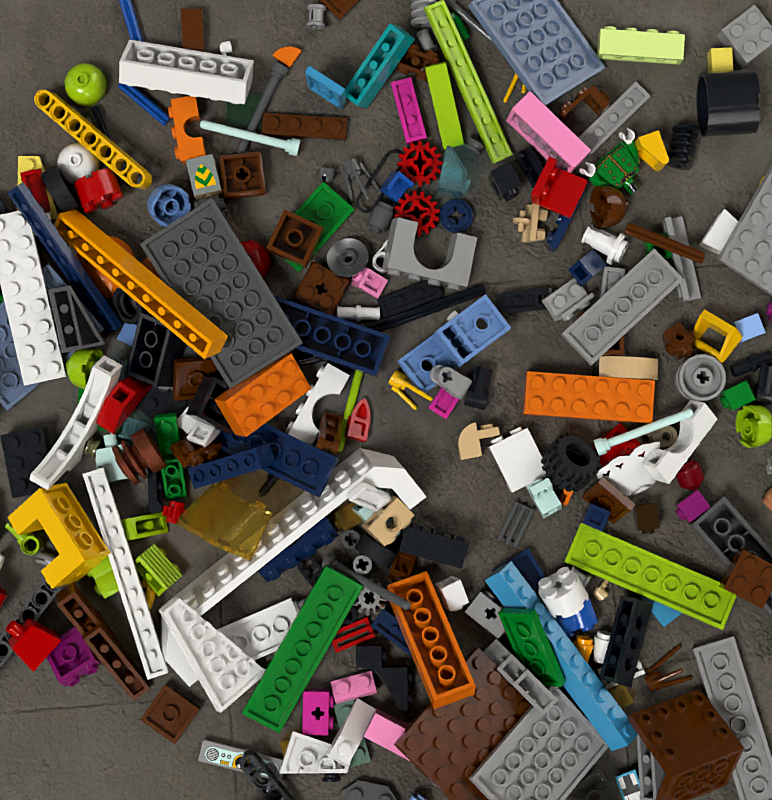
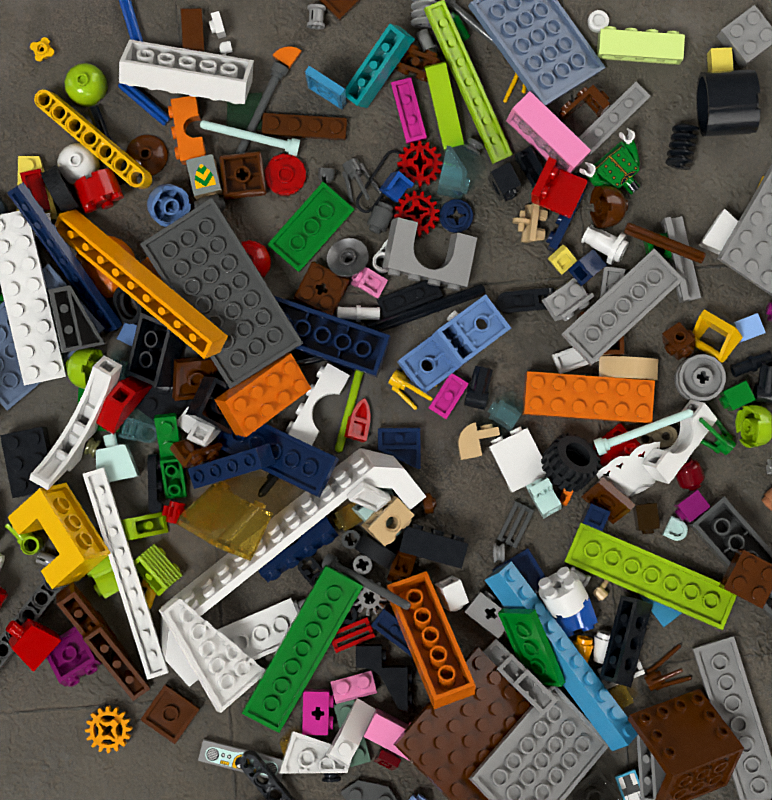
(42, 55): none -> yellow plate
(102, 723): none -> light orange gear
(139, 456): copper wheel -> none
(157, 153): none -> reddish brown dish
(216, 25): none -> white plate
(285, 174): none -> red tile
(295, 239): reddish brown brick -> none
(329, 431): reddish brown plate -> none
(387, 759): none -> dark red plate
(402, 444): none -> dark blue wing
(429, 503): none -> reddish brown tile
(452, 381): light grey piece -> none
(498, 553): none -> light grey bush
(503, 415): none -> clear light blue brick
(562, 259): none -> light yellow plate
(568, 360): none -> white tile
(597, 21): none -> white tile
(652, 150): yellow tile -> none
(675, 529): none -> light aqua tile
(723, 441): none -> green plant

